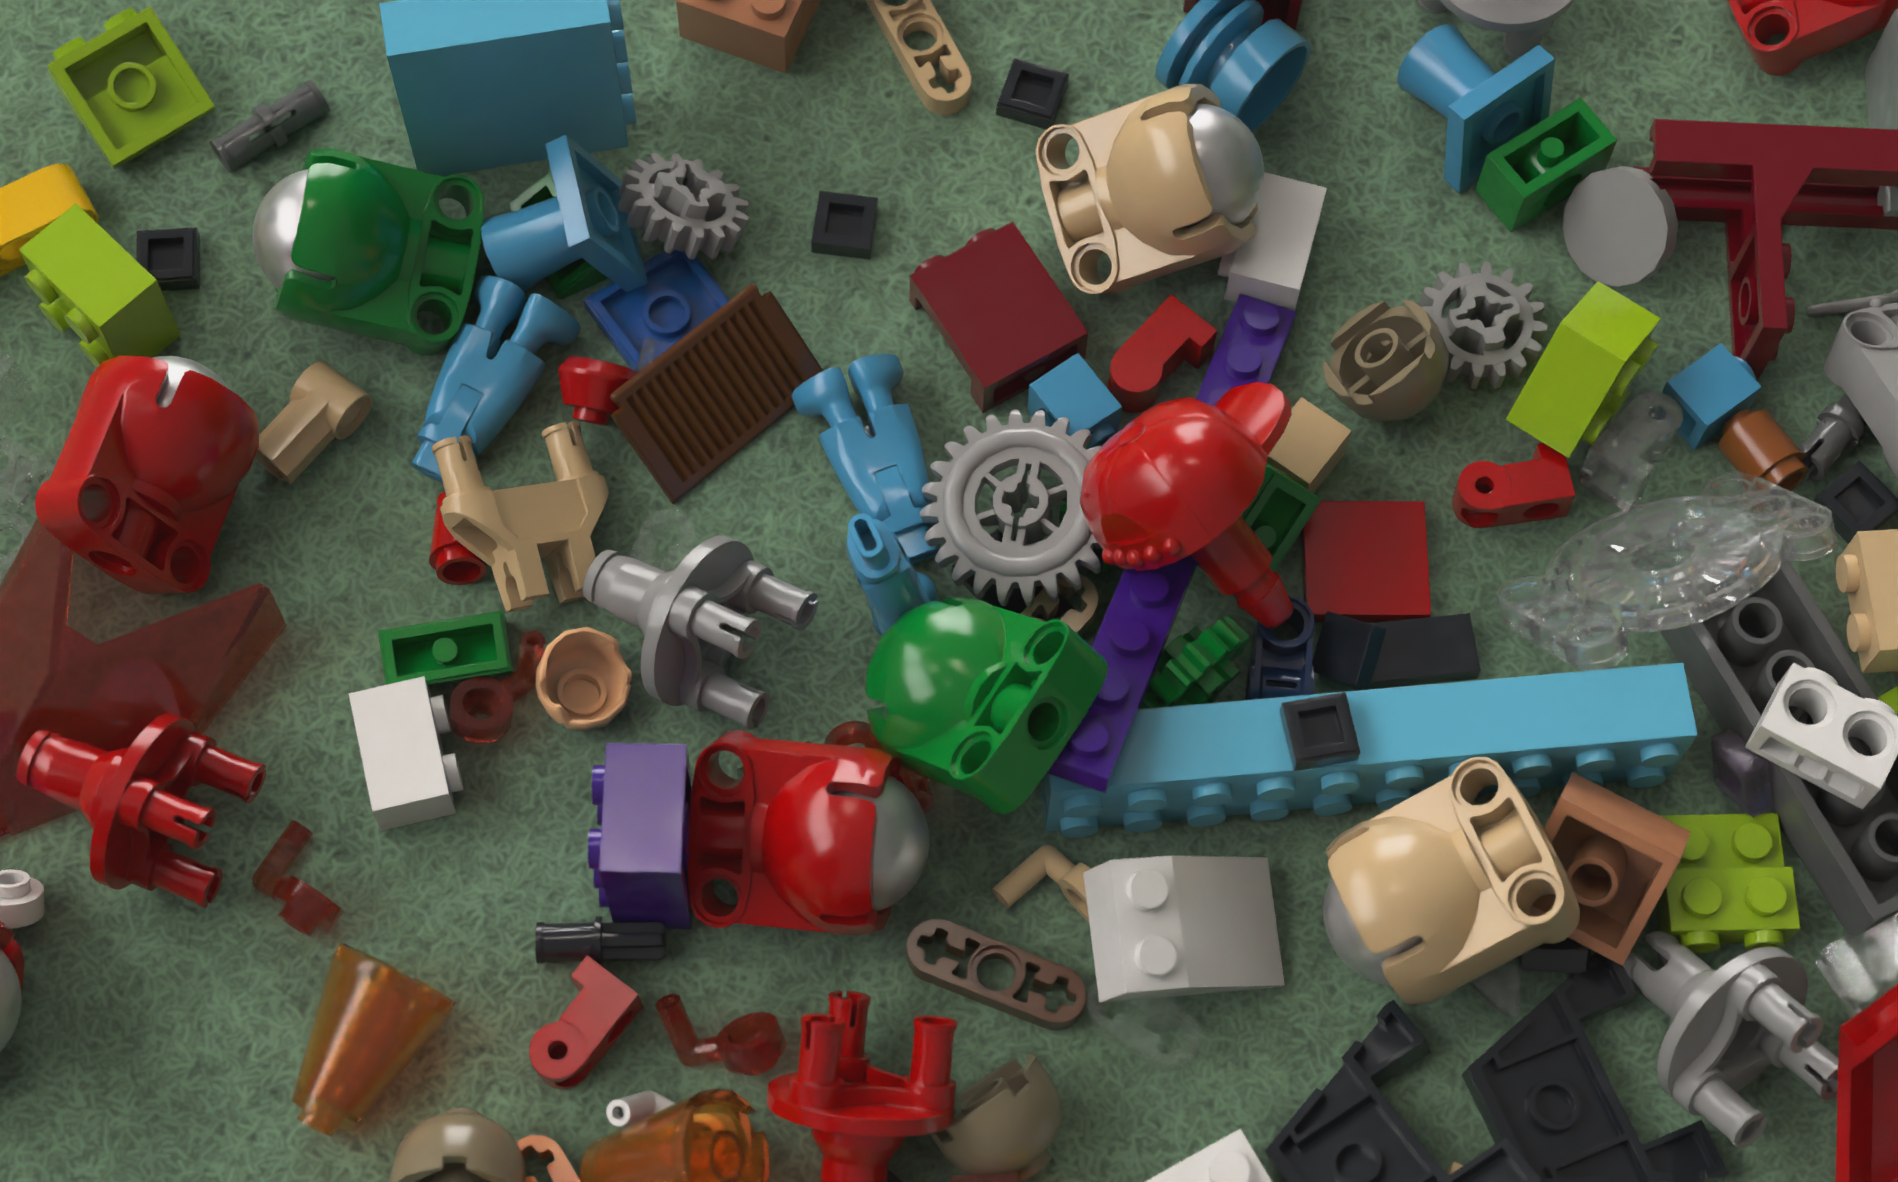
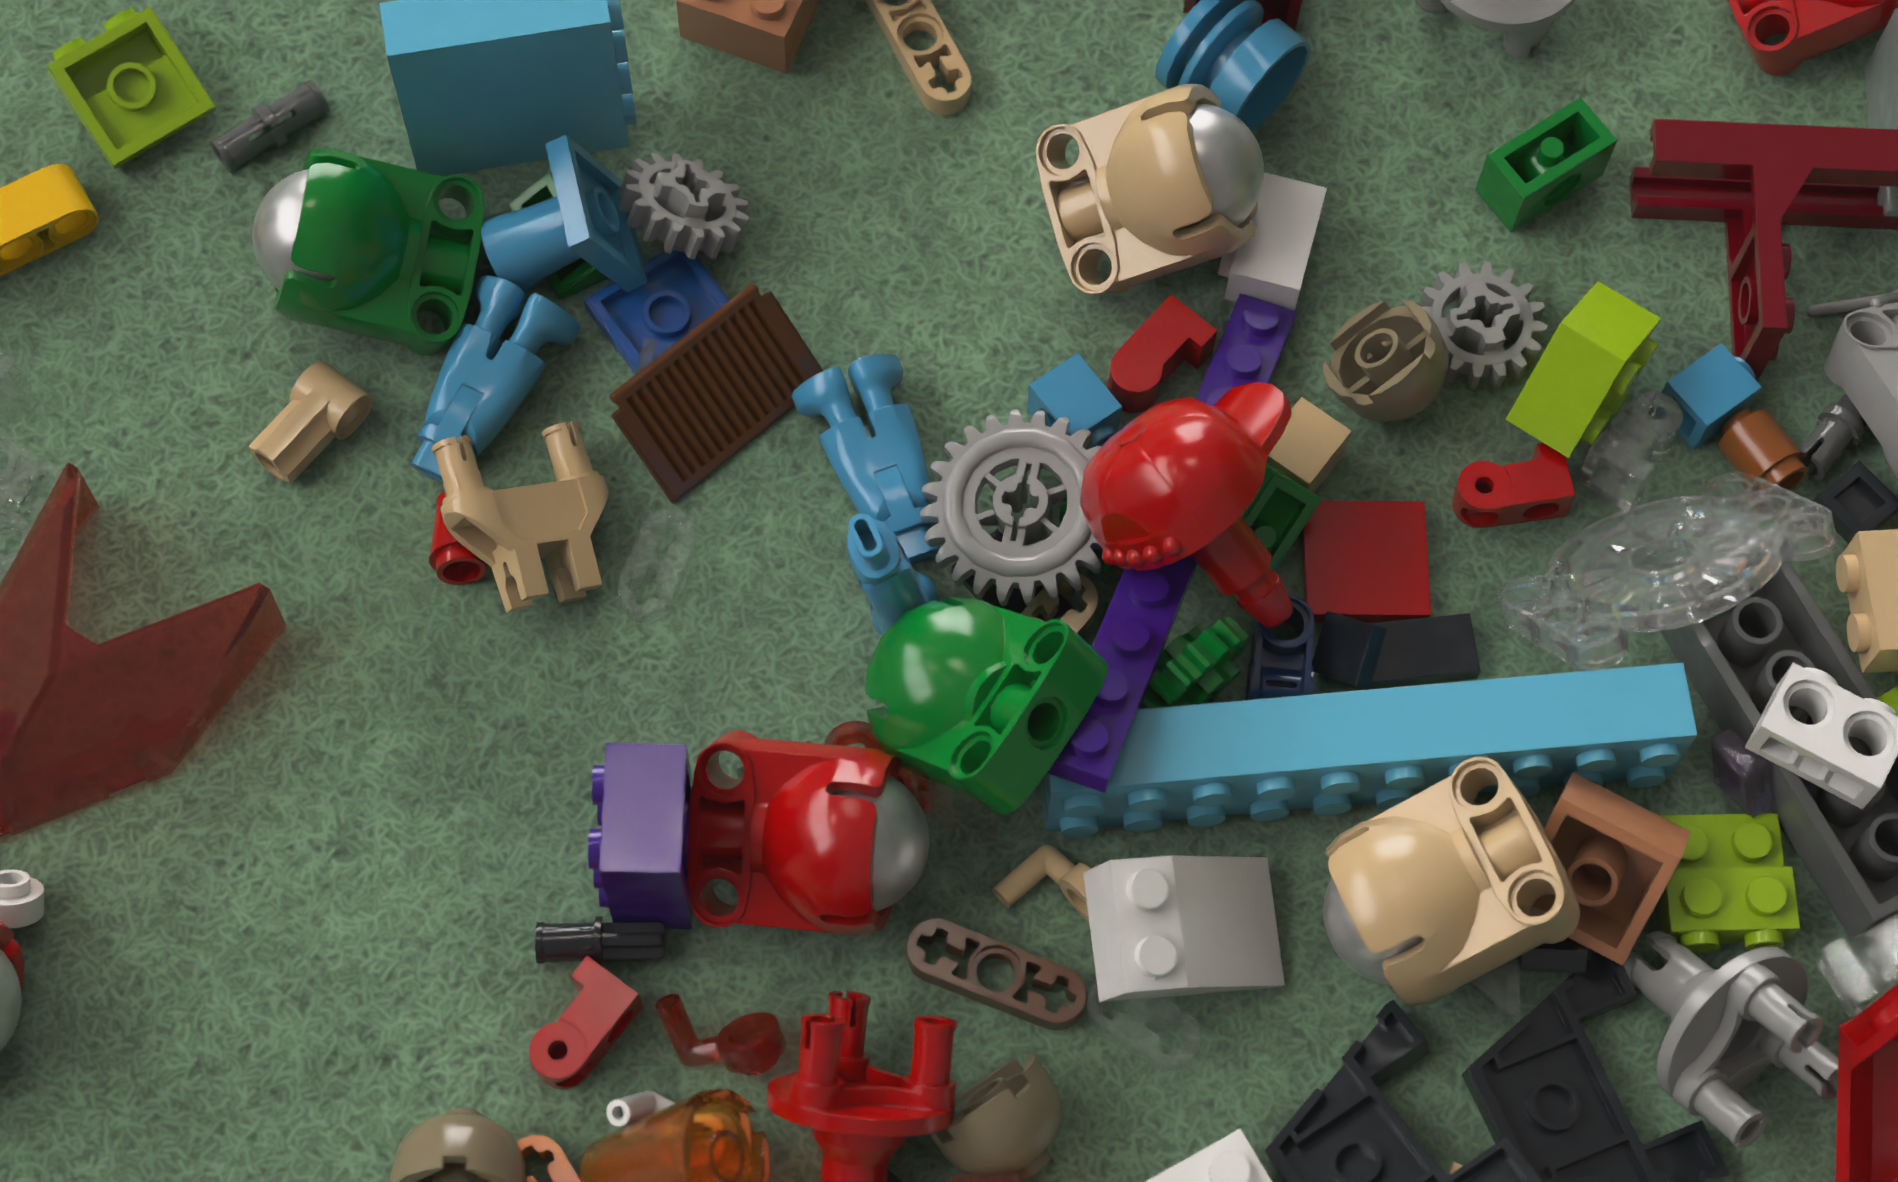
(97, 290): lime brick -> none
(139, 801): red piece -> none
(150, 471): red piece -> none
(171, 257): black tile -> none
(303, 905): clear red plate -> none
(362, 1037): clear orange cone -> none
(404, 752): white brick -> none
(447, 649): green slope -> none
(493, 697): clear red plate -> none
(583, 679): light nougat hair -> none
(588, 386): red cone -> none
(697, 621): light grey piece -> none
(844, 225): black tile -> none
(998, 313): dark red panel -> none
(1032, 94): black tile -> none
(1319, 731): black tile -> none
(1479, 105): dark azure plant -> none
(1620, 226): light grey tile -> none

